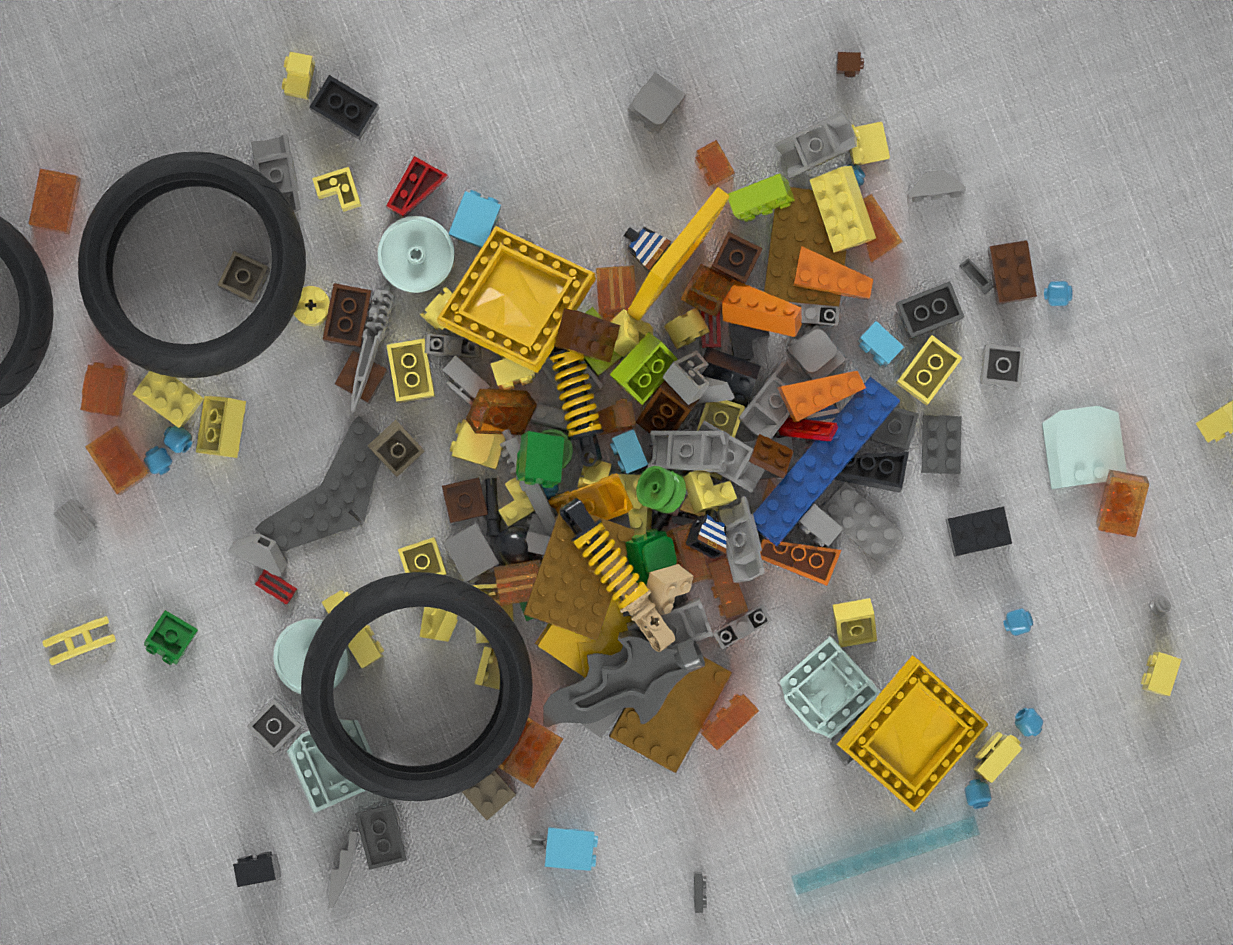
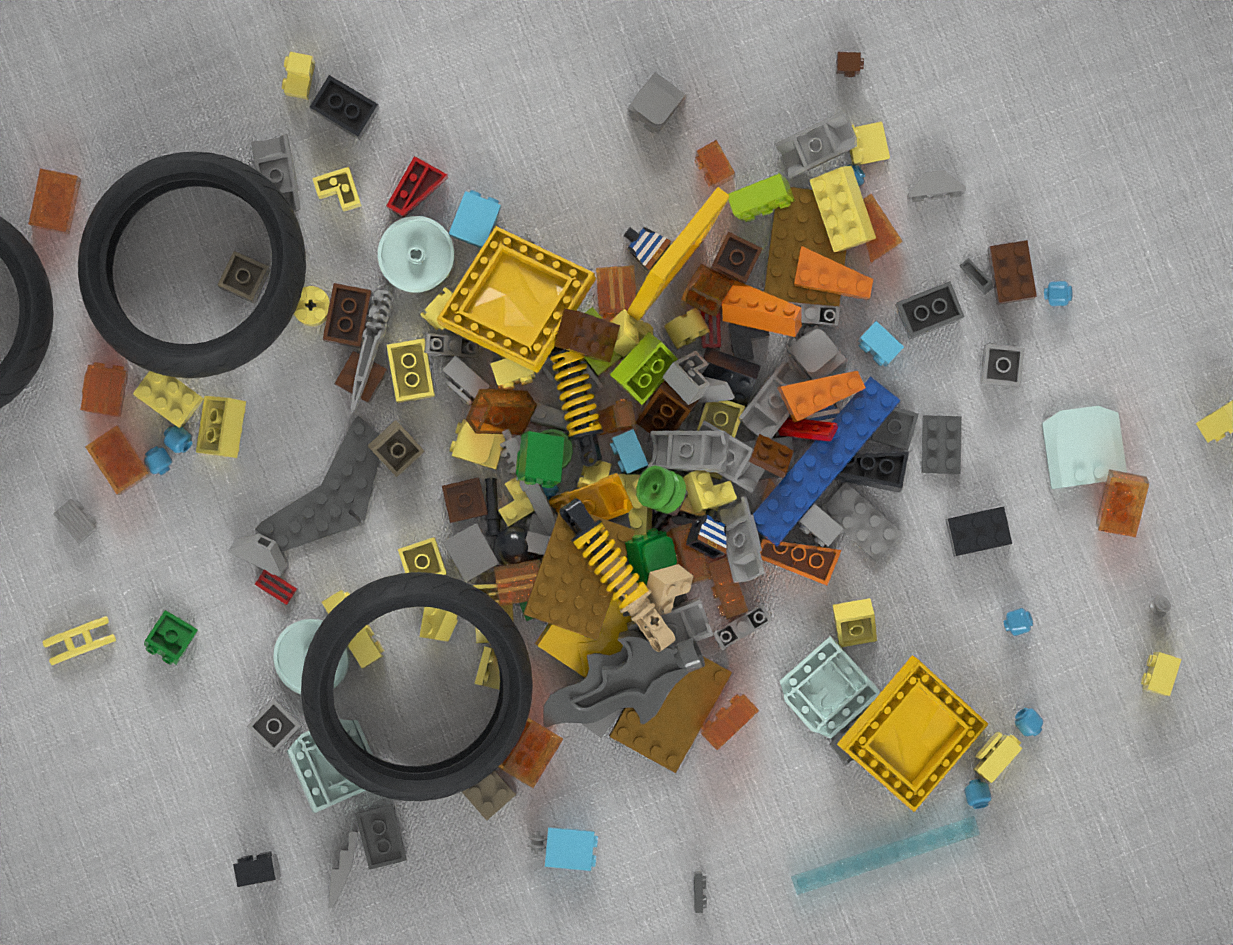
(929, 370): light yellow brick -> none

